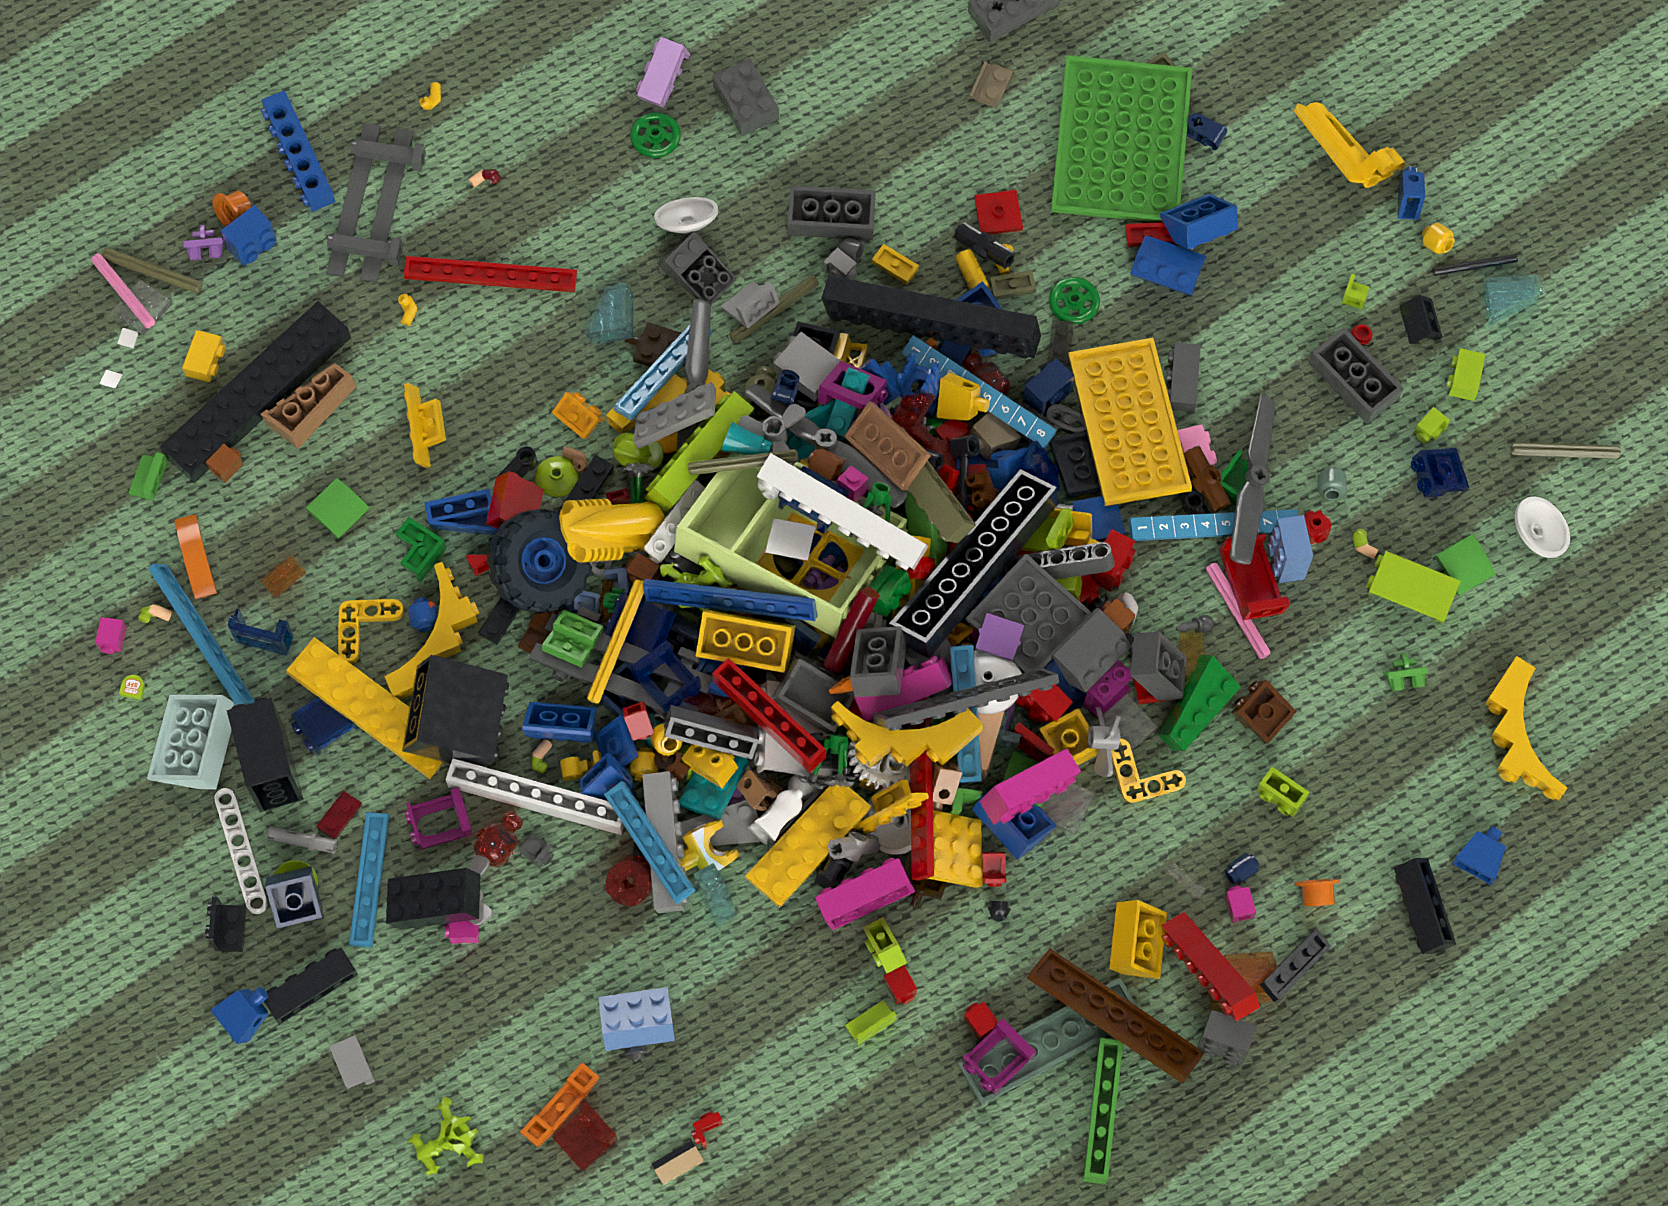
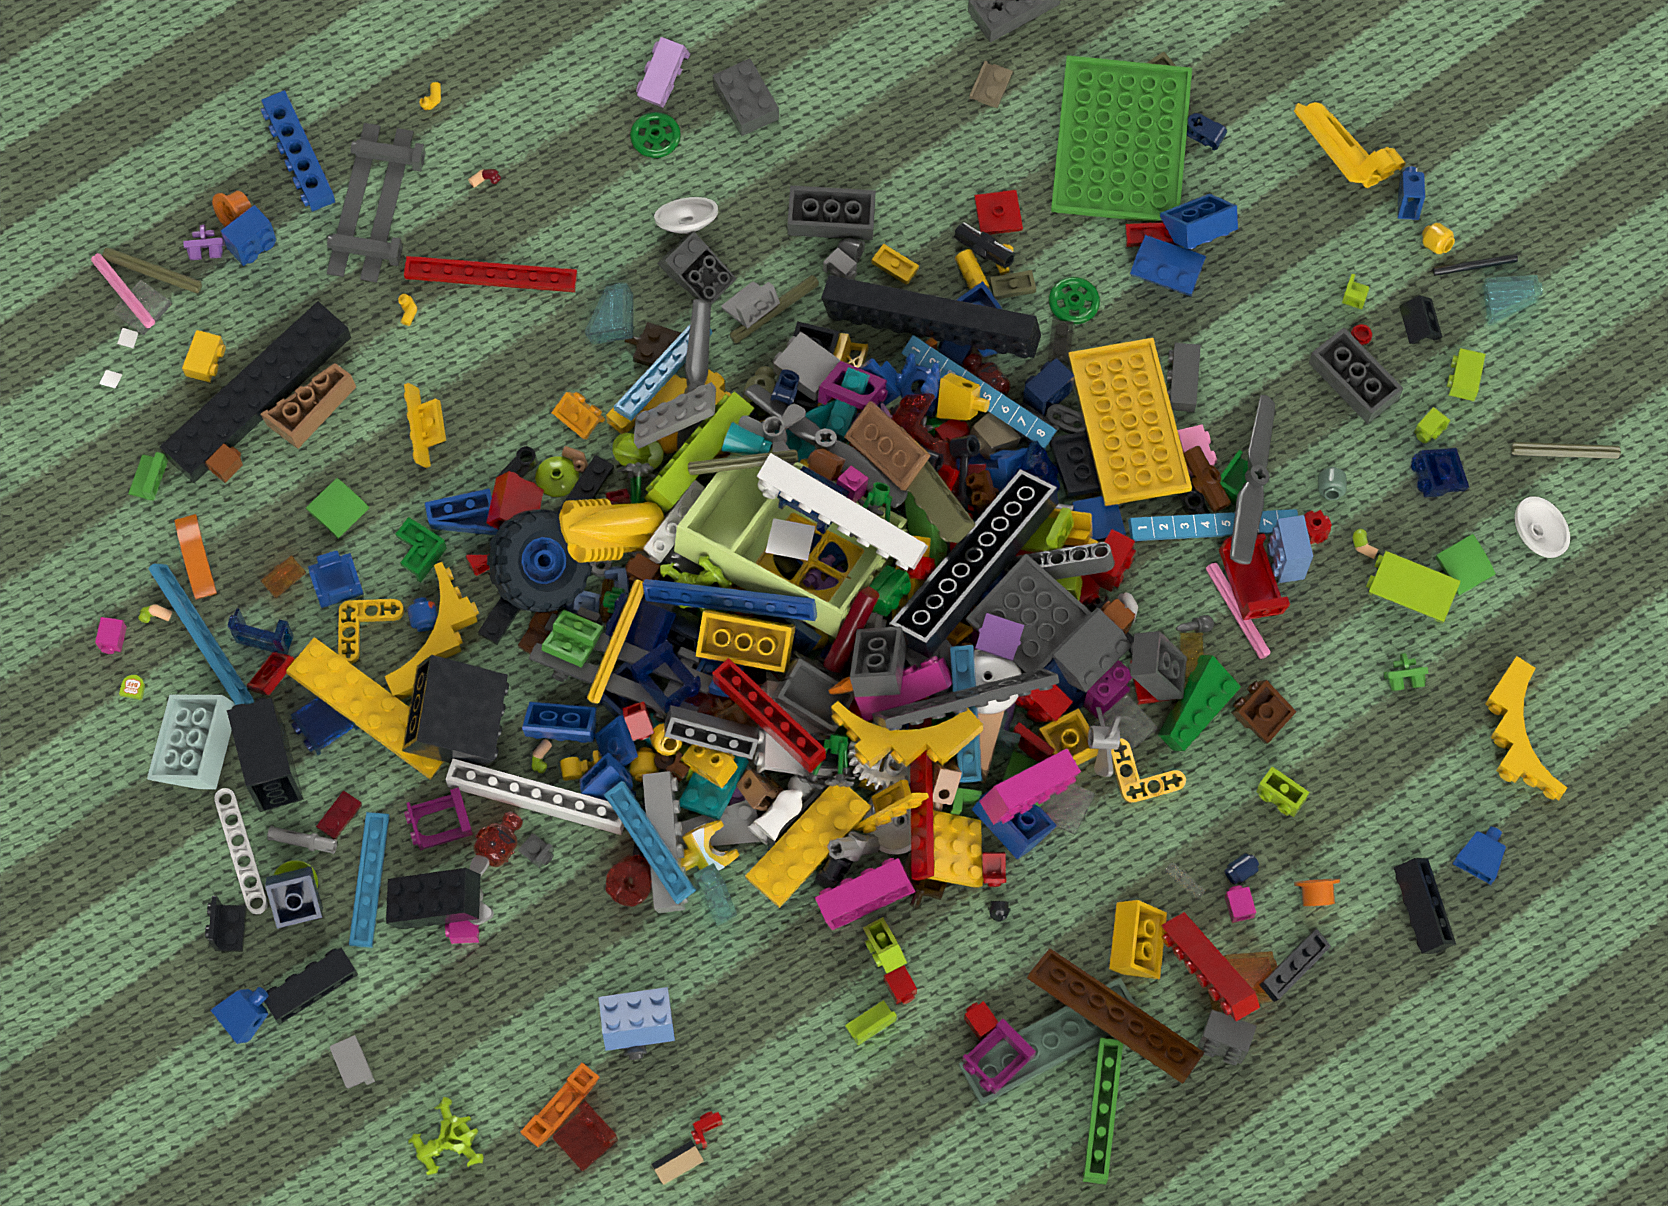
(270, 673): none -> red plate
(335, 578): none -> blue panel

